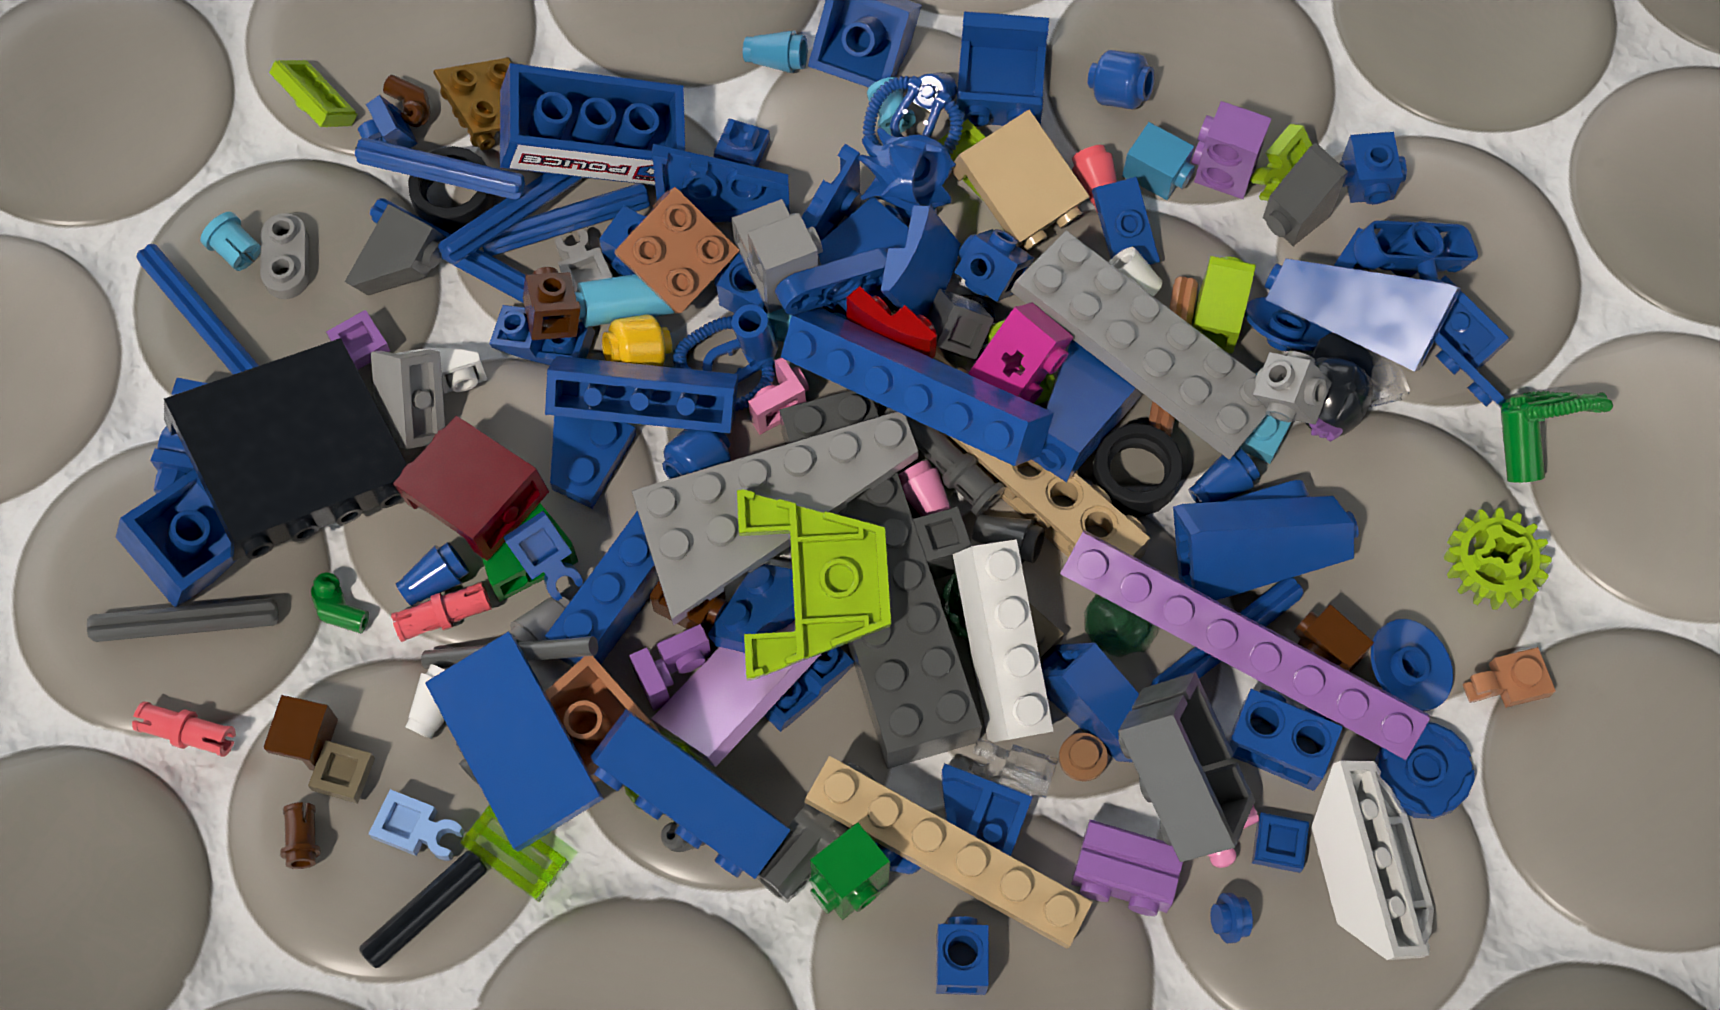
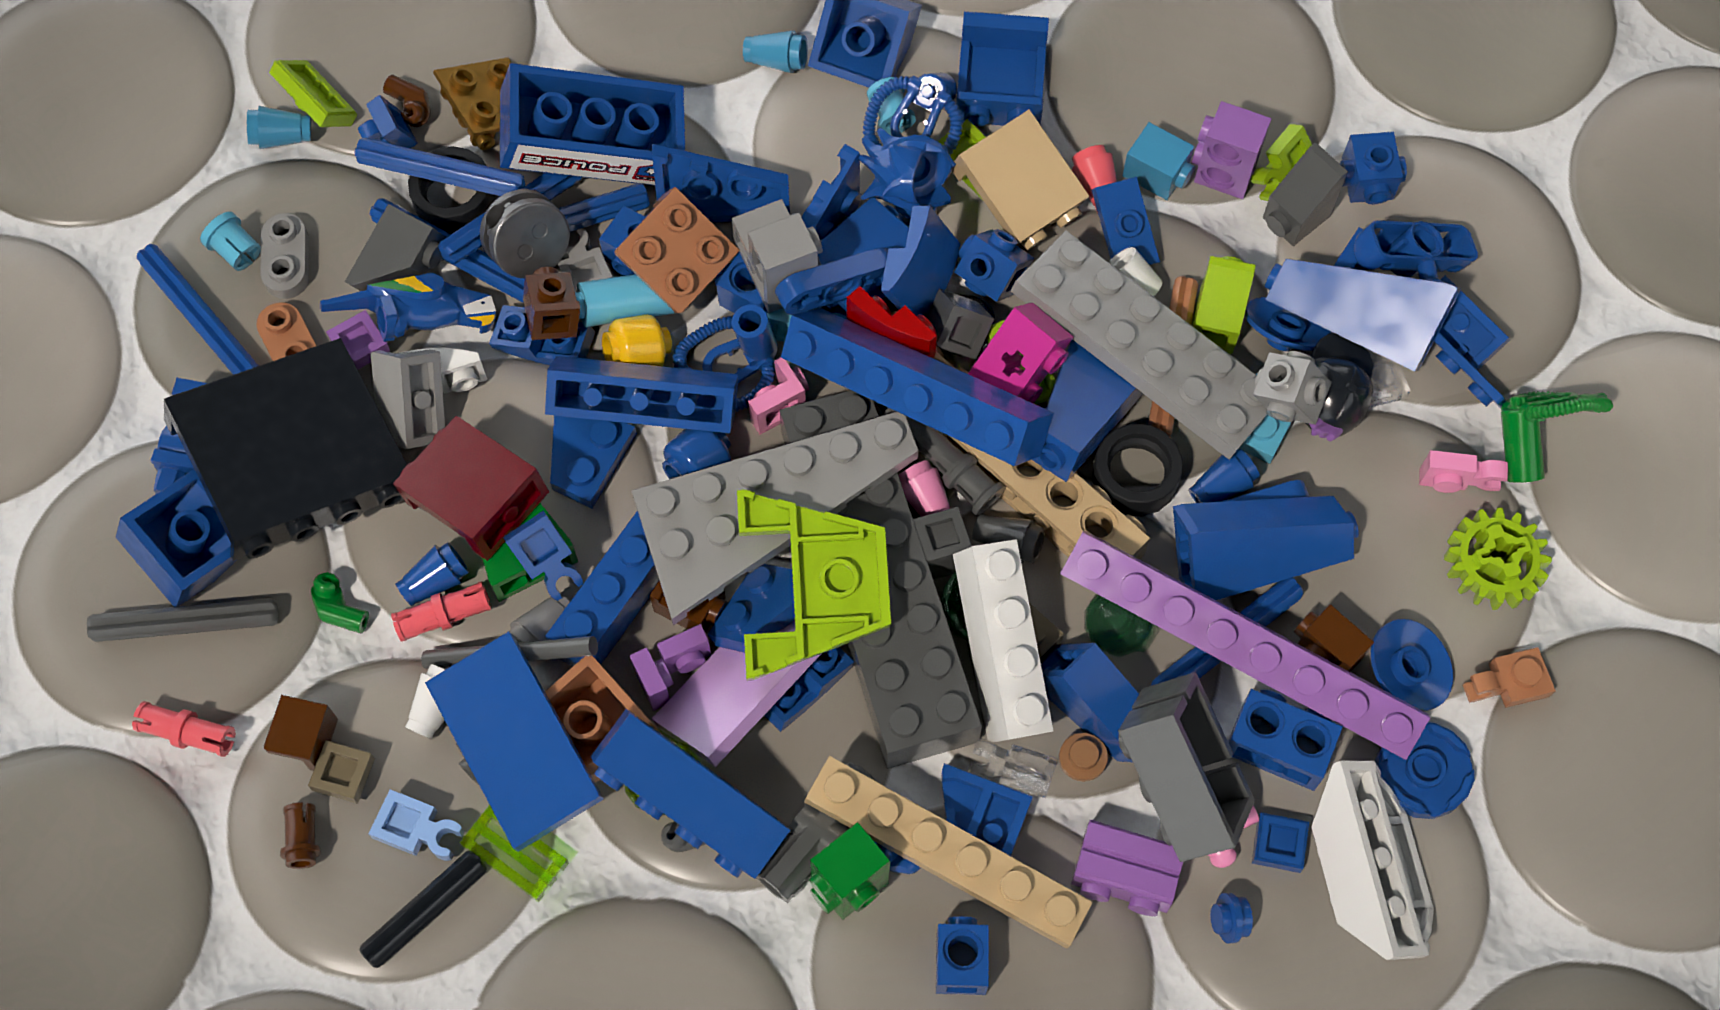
(276, 127): none -> dark azure cone
(287, 338): none -> nougat plate
(418, 304): none -> blue animal
(524, 232): none -> flat silver head
(742, 143): blue tile -> none
(1121, 79): blue head -> none
(1455, 471): none -> bright pink plate

